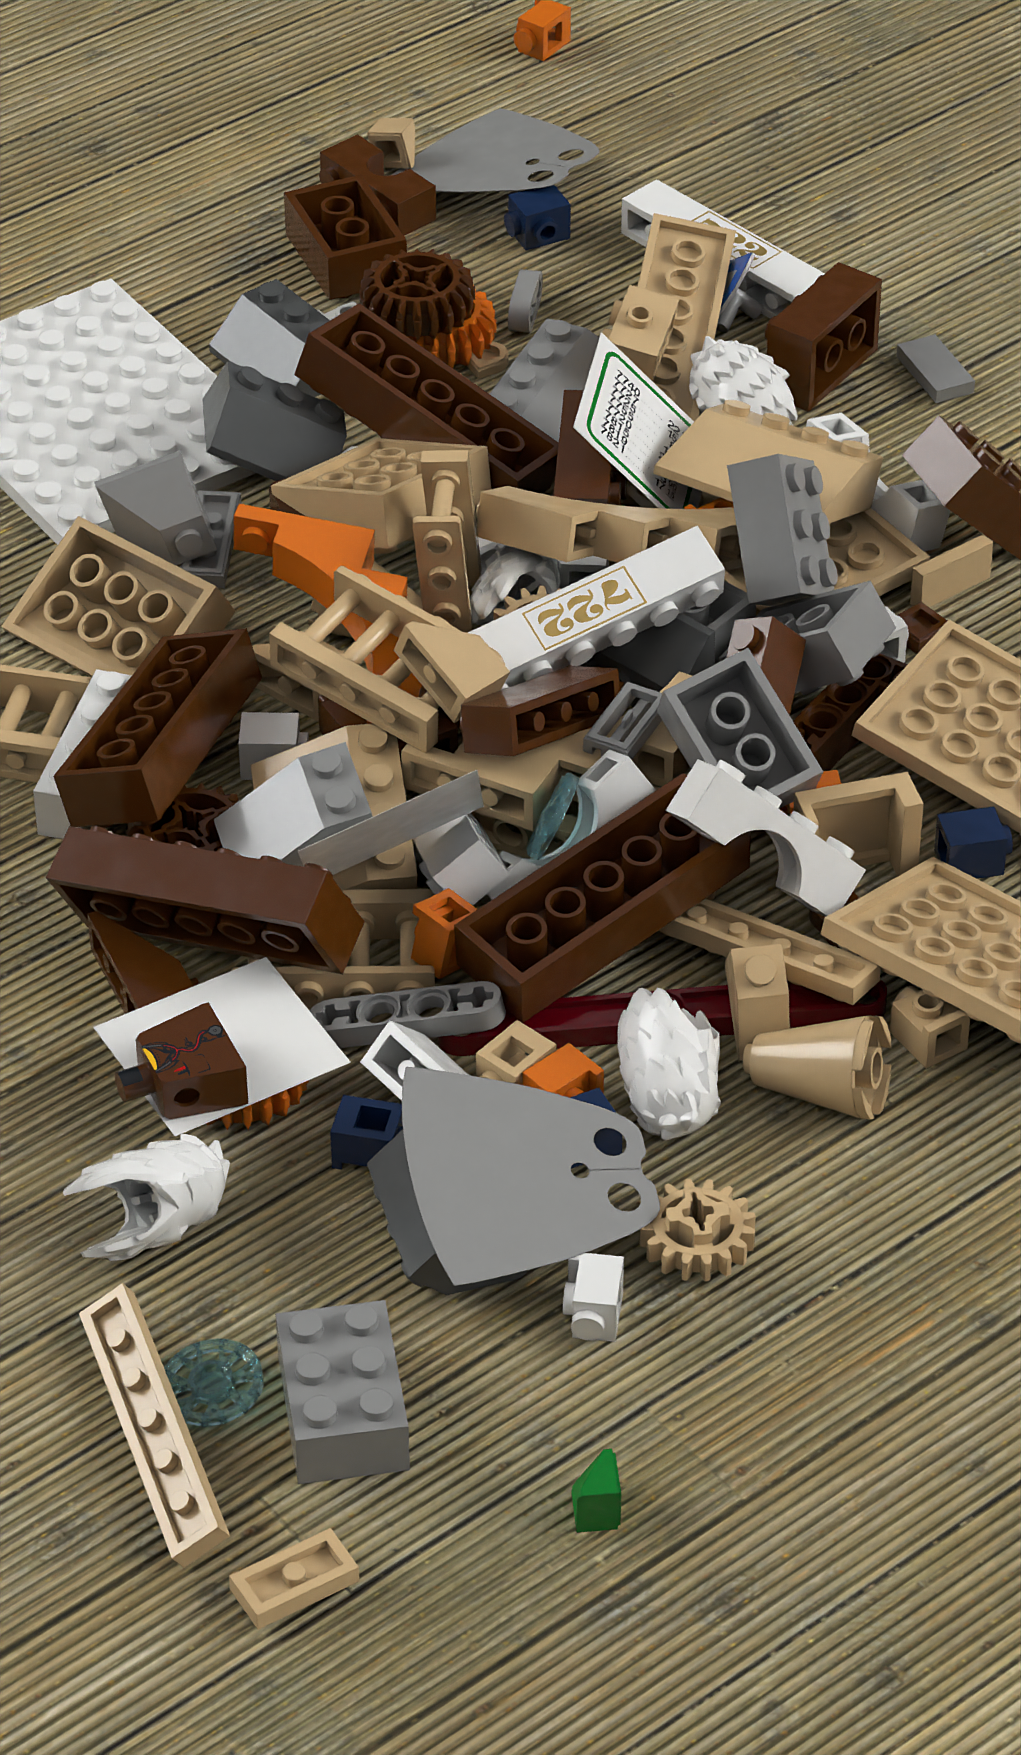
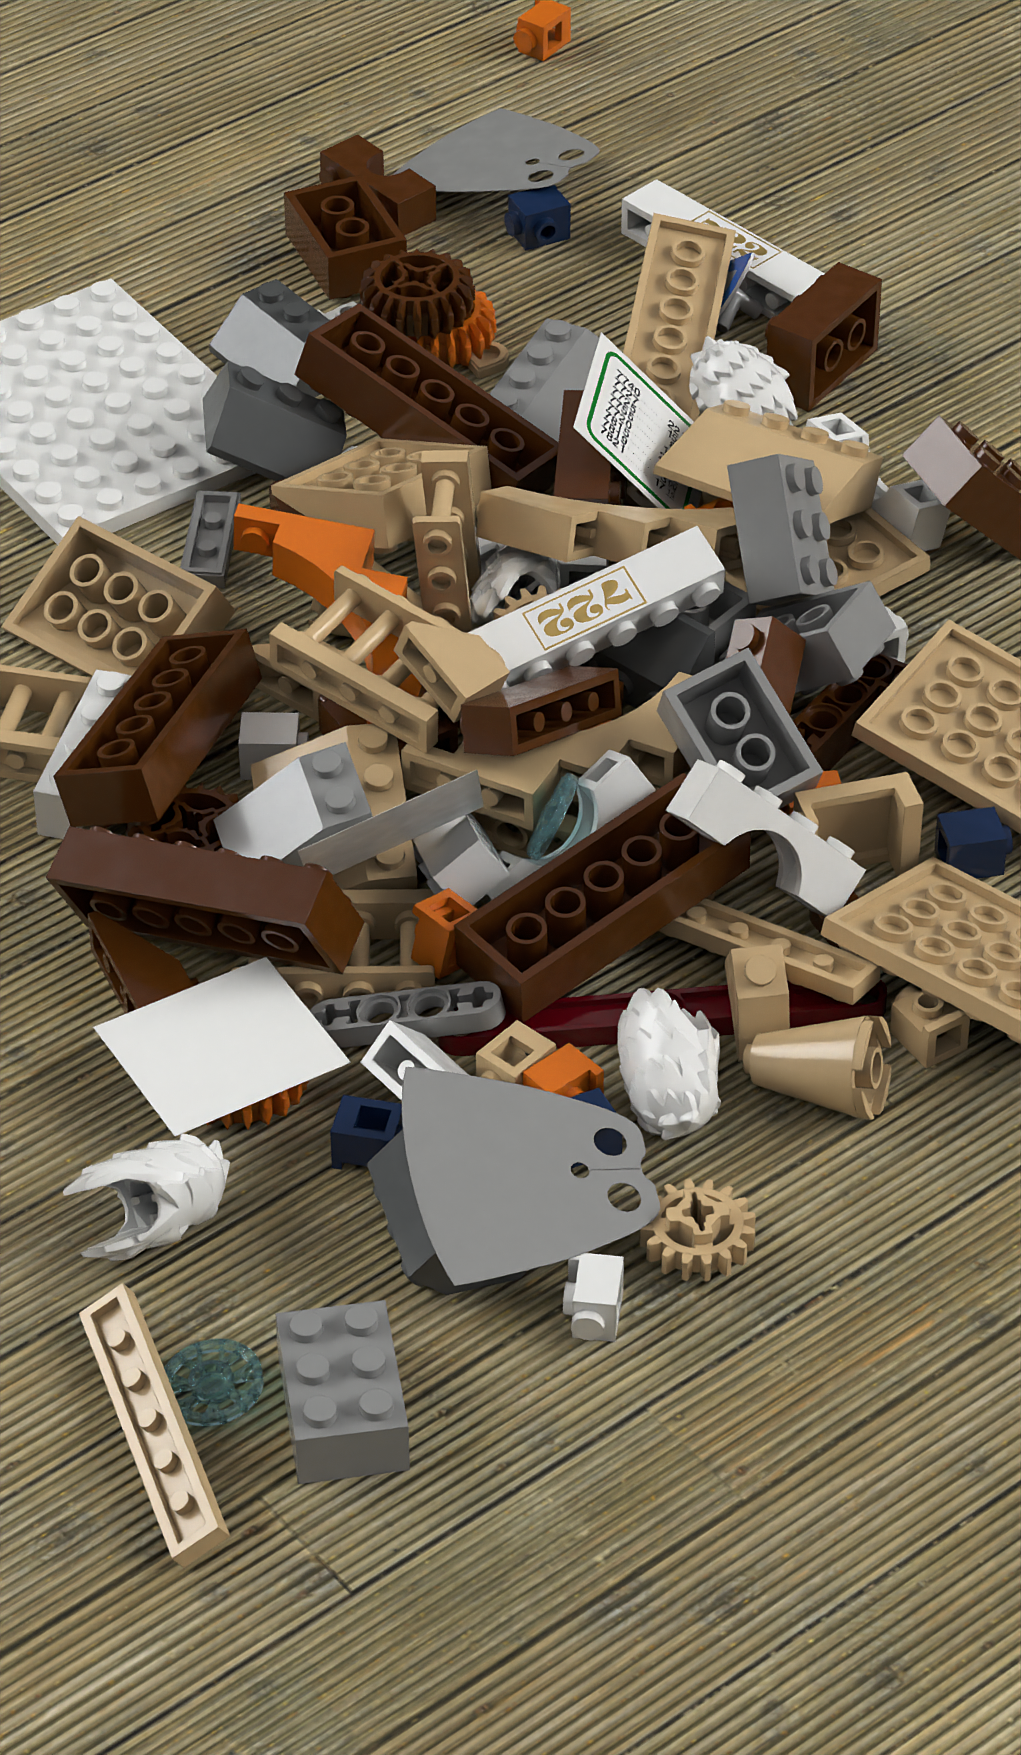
(158, 509): light grey slope -> none
(186, 1066): reddish brown torso -> none
(294, 1578): tan plate -> none
(396, 141): tan slope -> none
(525, 301): light grey beam -> none
(598, 1495): green slope -> none
(635, 726): light grey tile -> none
(642, 327): tan brick -> none
(922, 625): reddish brown tile -> none
(935, 368): light grey tile -> none
(952, 572): tan tile -> none

